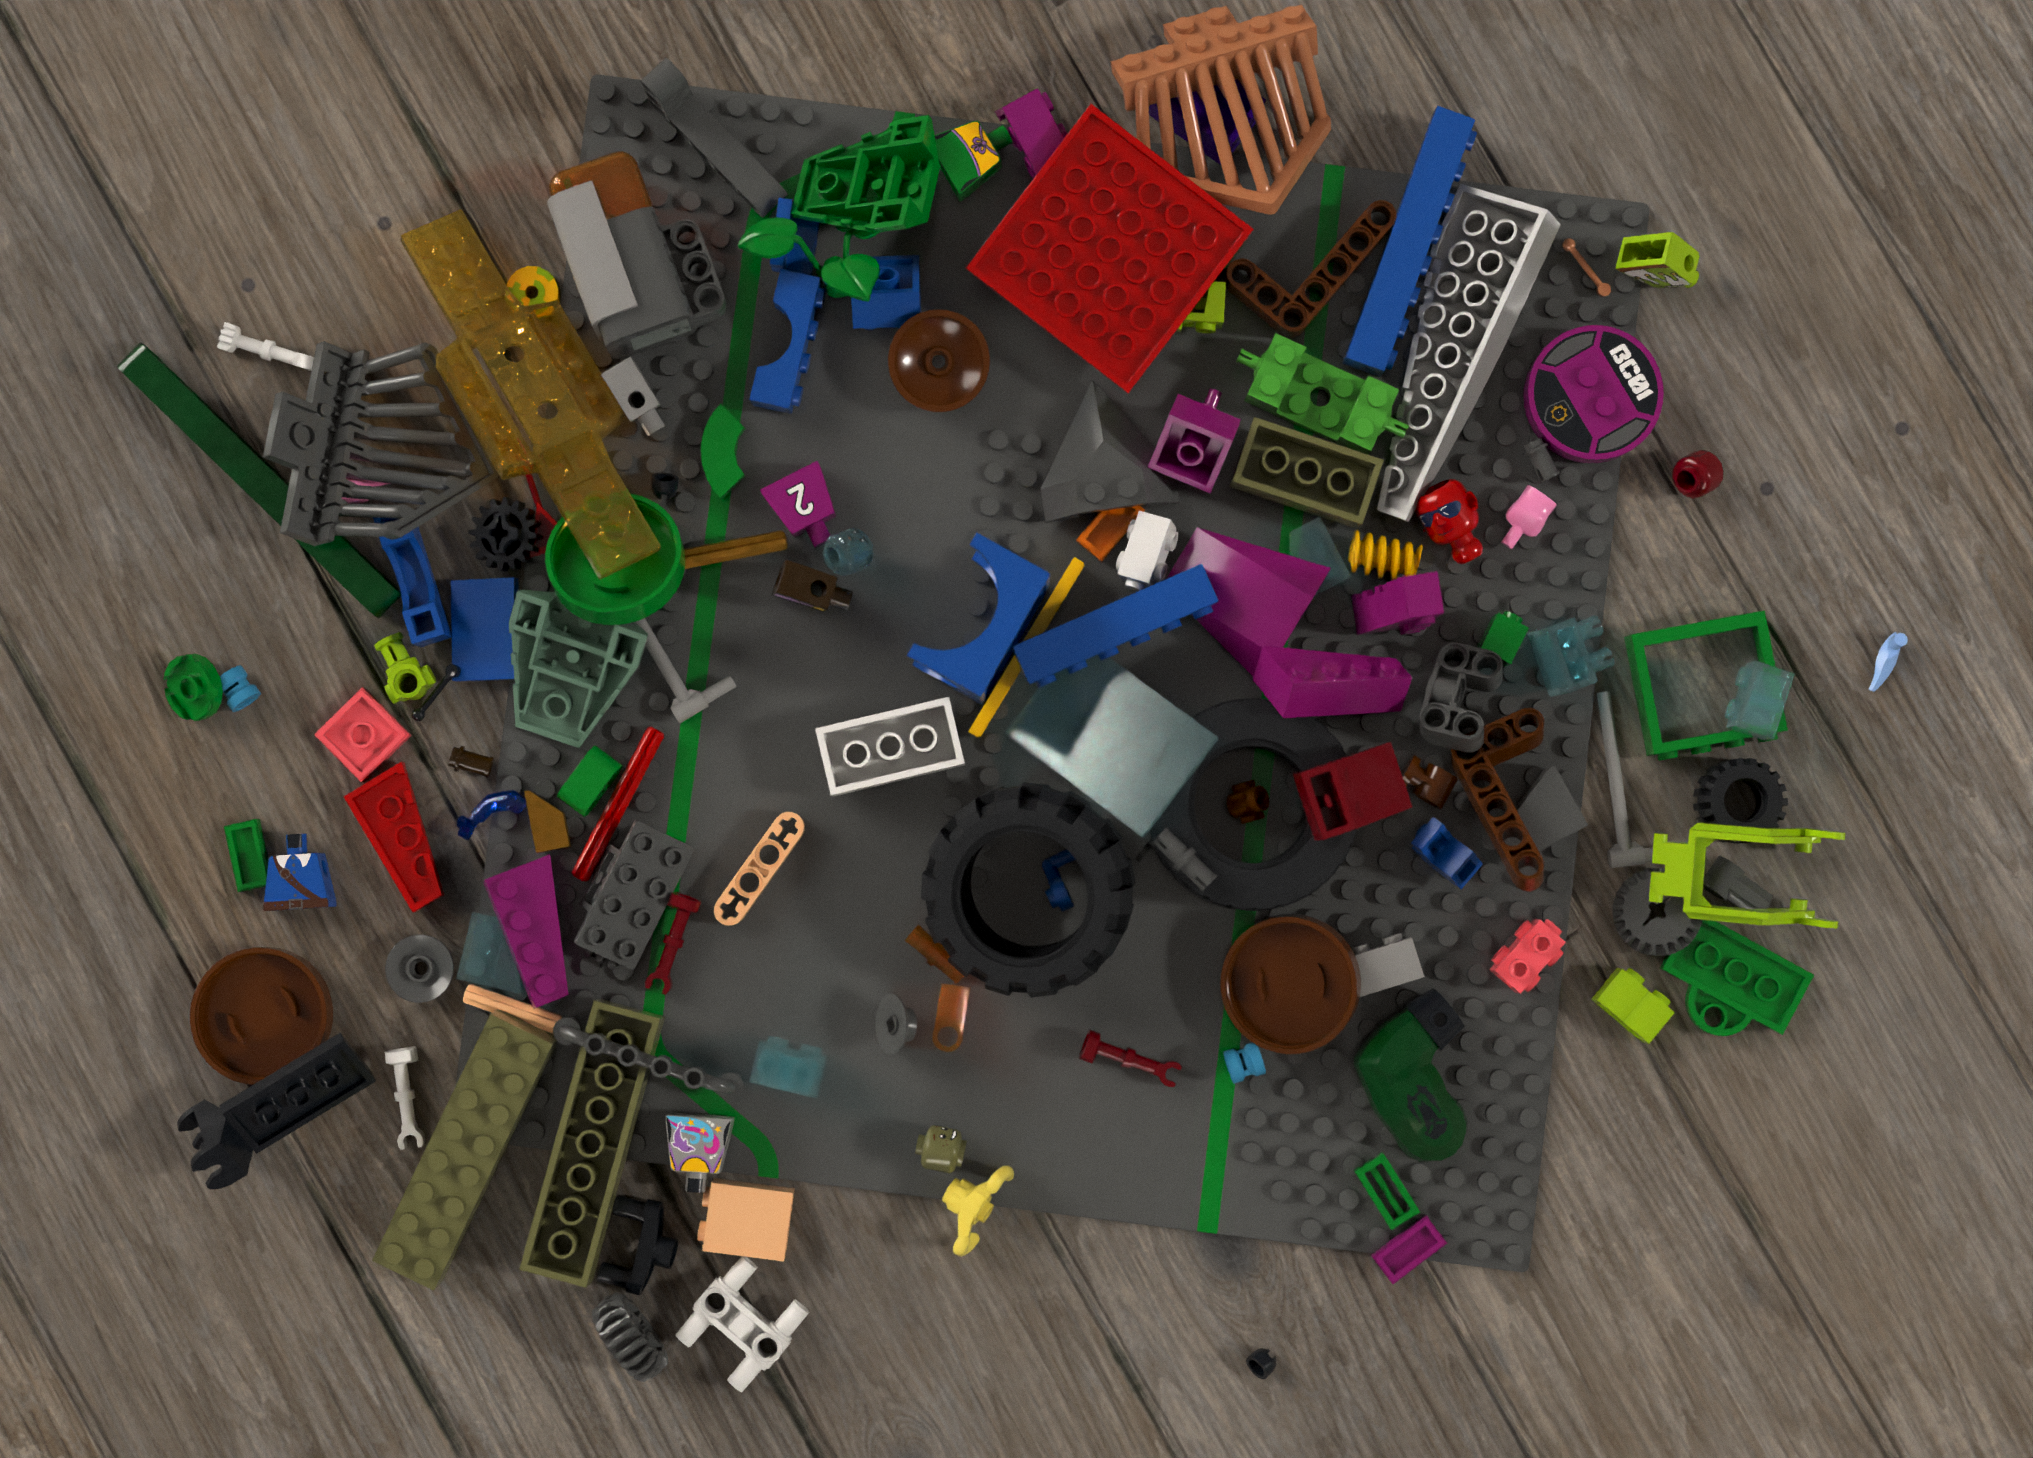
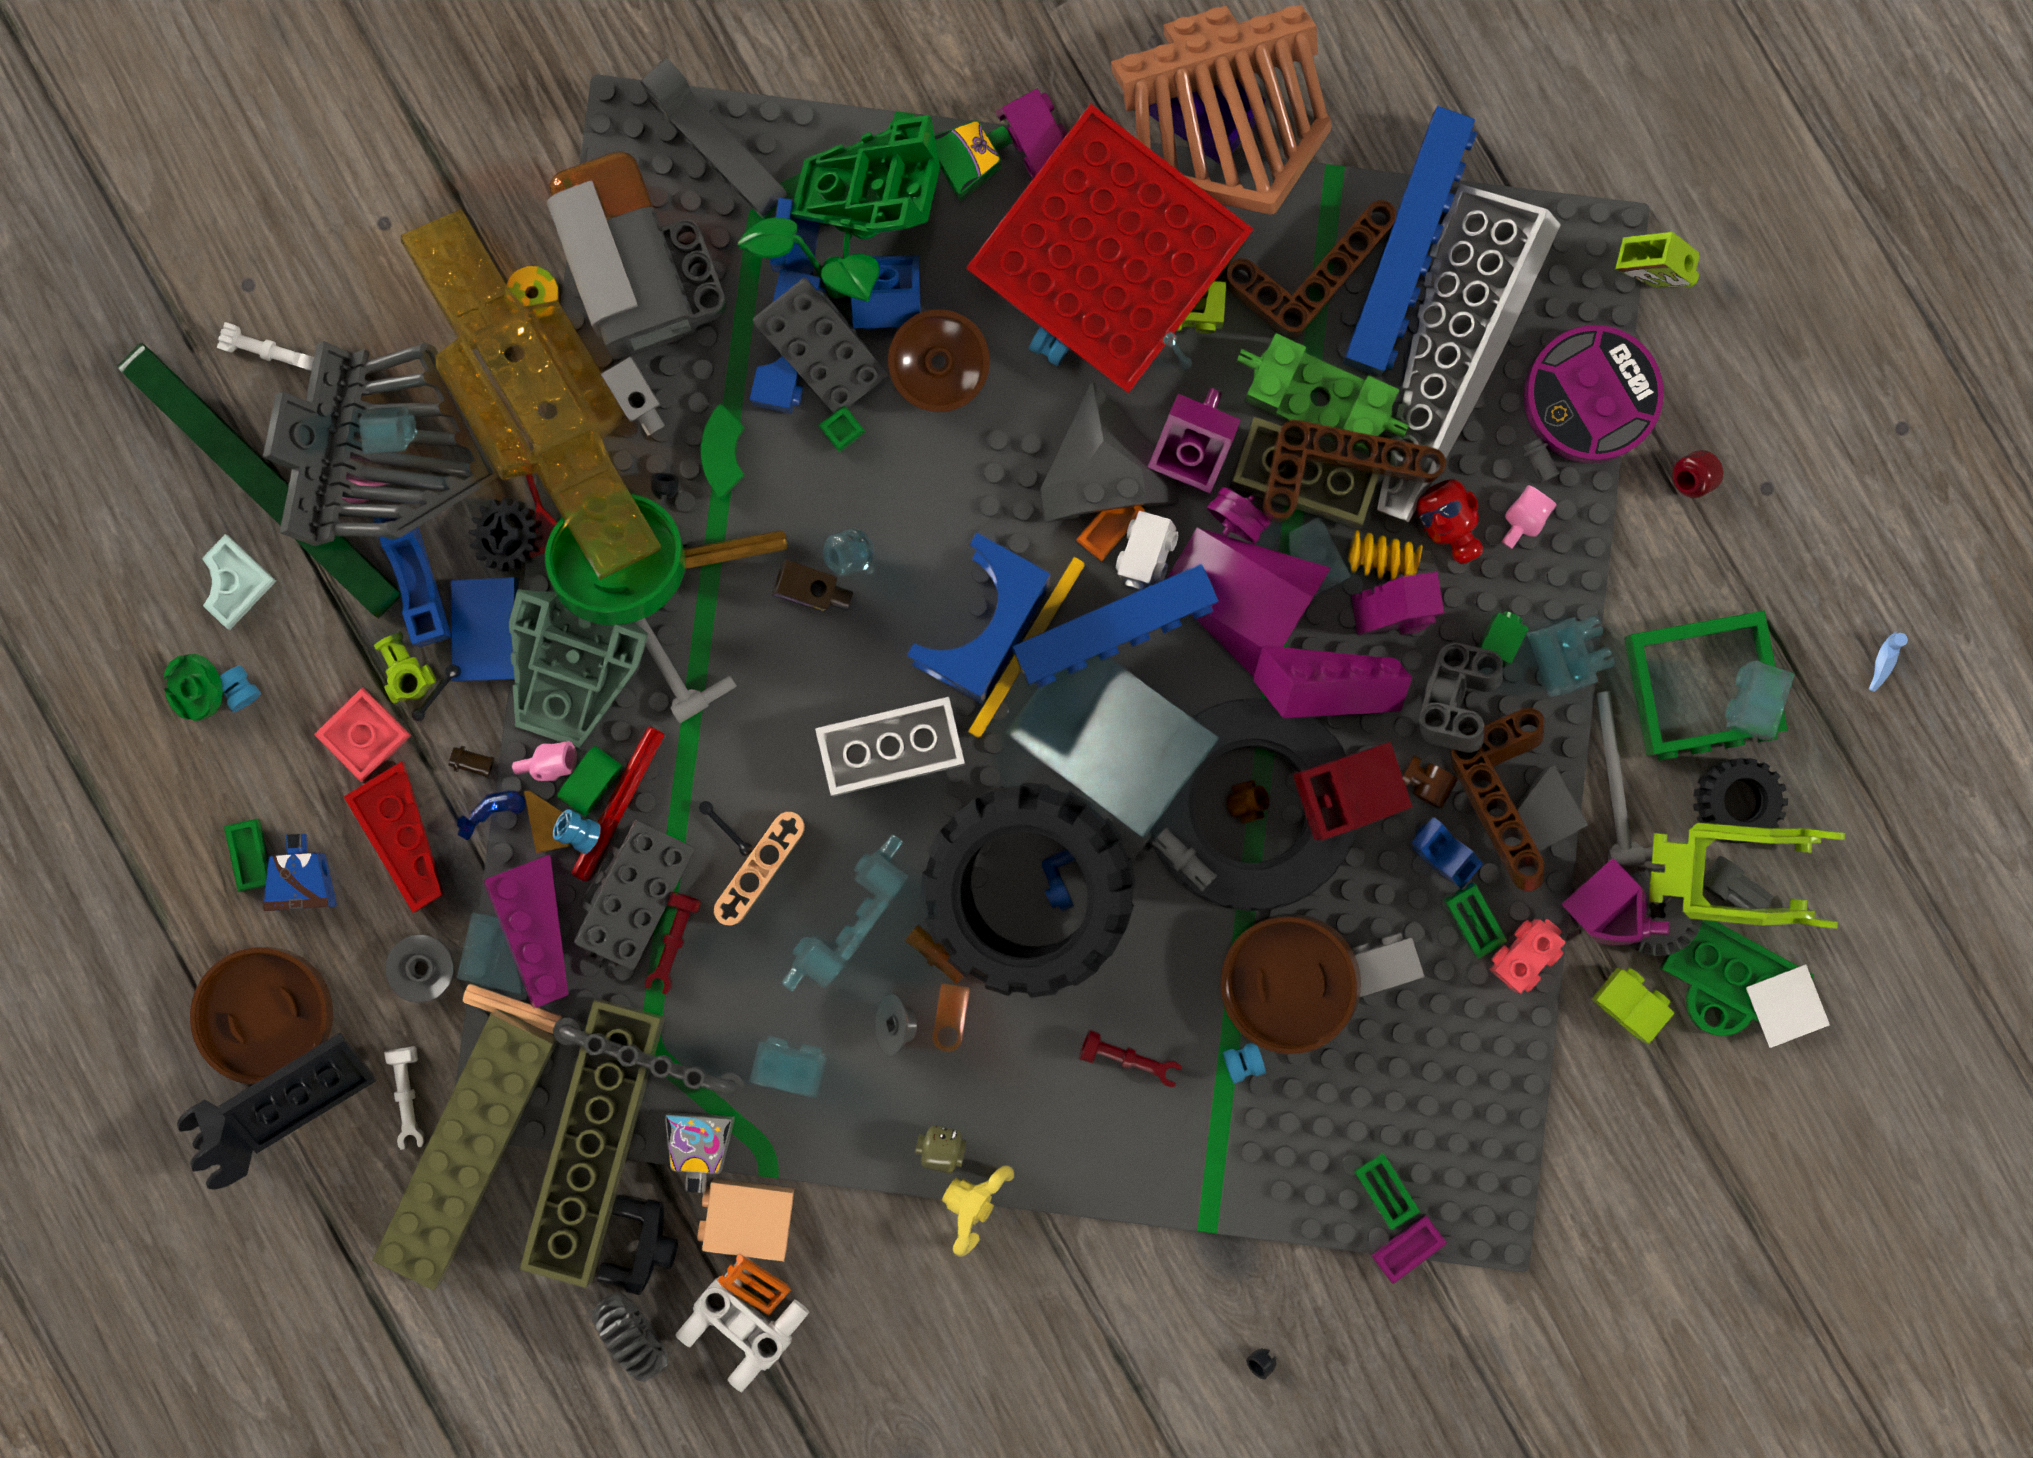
(235, 581): none -> light aqua tile
(386, 429): none -> clear light blue brick
(549, 761): none -> bright pink piece
(576, 831): none -> dark azure wheel
(707, 809): none -> black hinge
(736, 1272): none -> orange tile
(803, 503): magenta torso -> none
(820, 345): none -> dark grey bracket
(820, 958): none -> clear light blue brick
(841, 429): none -> green tile
(1049, 346): none -> dark azure wheel
(1170, 340): none -> clear light blue hinge
(1238, 515): none -> magenta wheel
(1343, 457): none -> reddish brown beam
(1405, 1084): dark green piece -> none
(1461, 896): none -> green tile
(1603, 289): nougat hinge -> none
(1613, 908): none -> magenta piece
(1787, 1006): none -> white sticker

